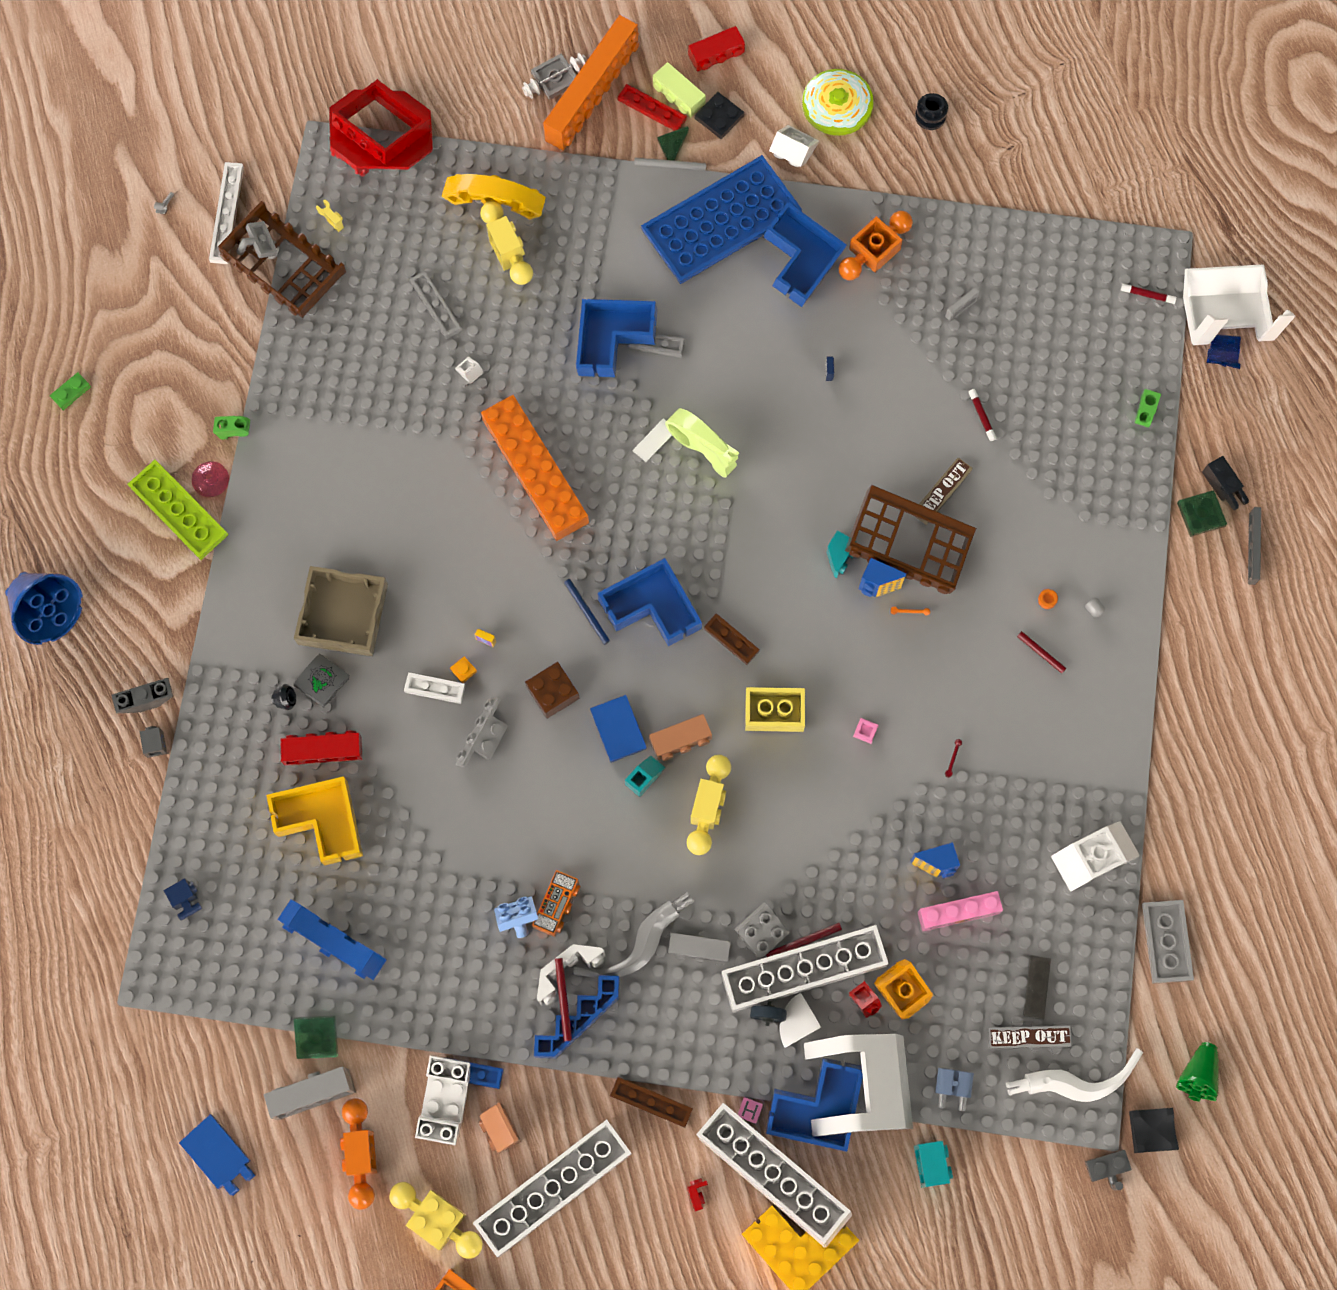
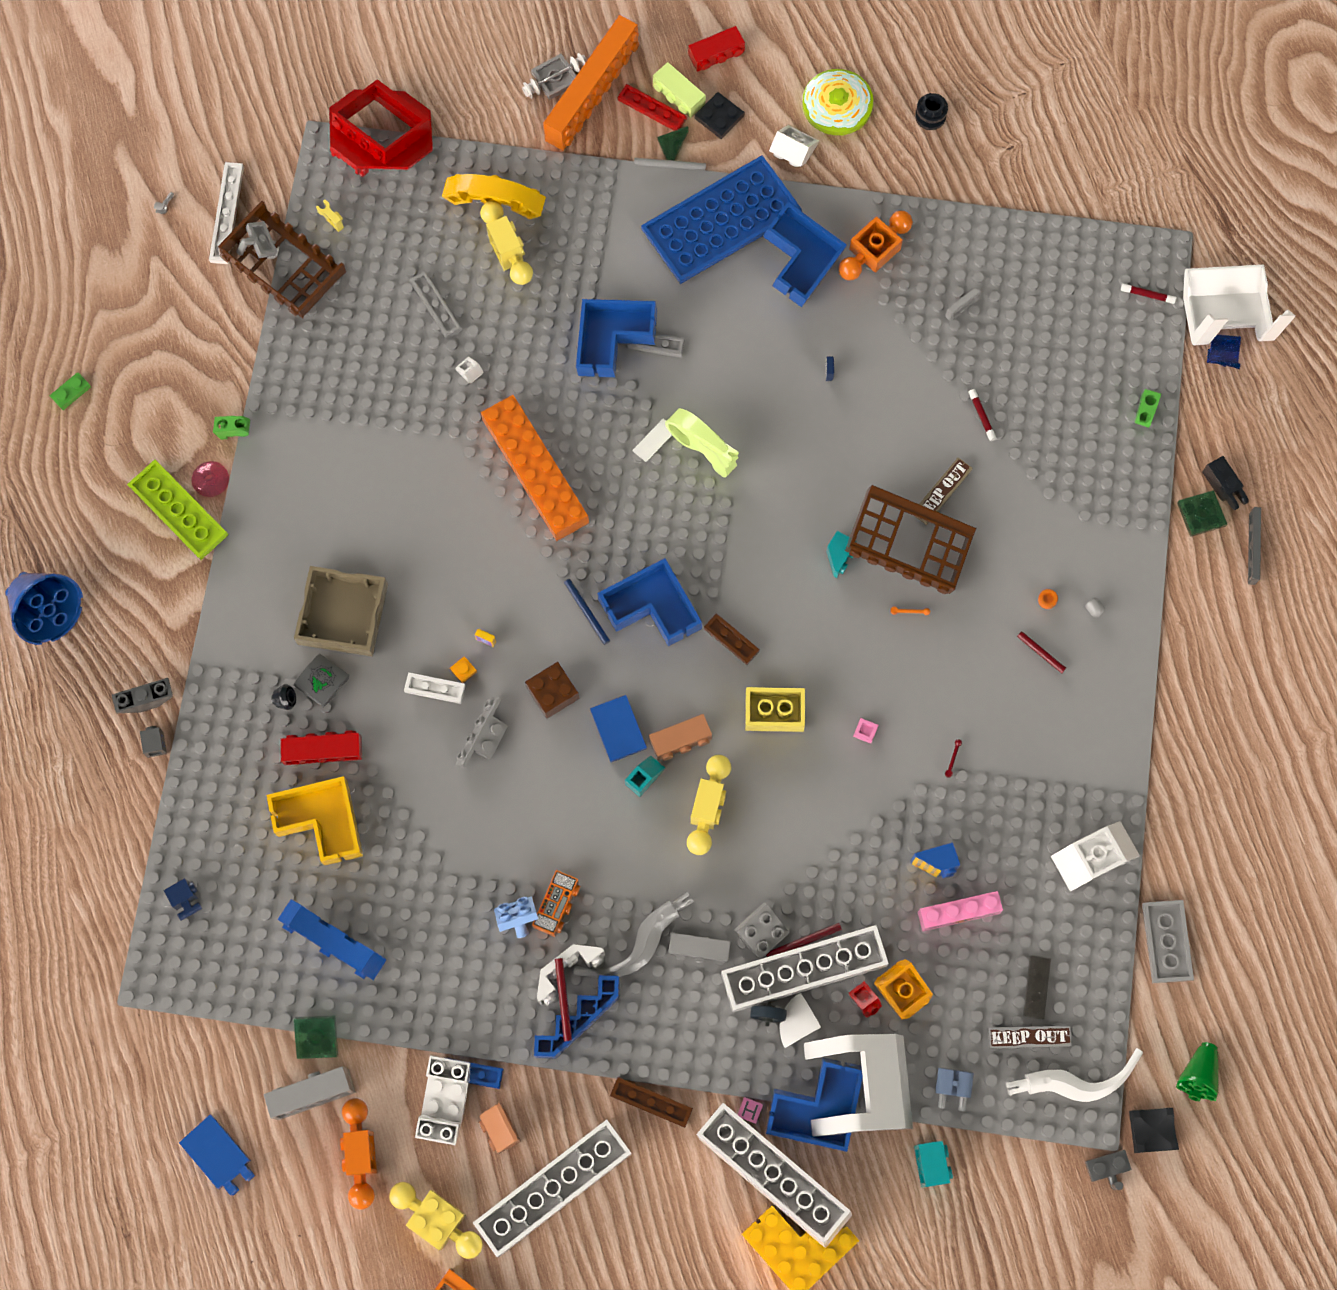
(696, 1197): red bracket -> none
(880, 579): blue slope -> none

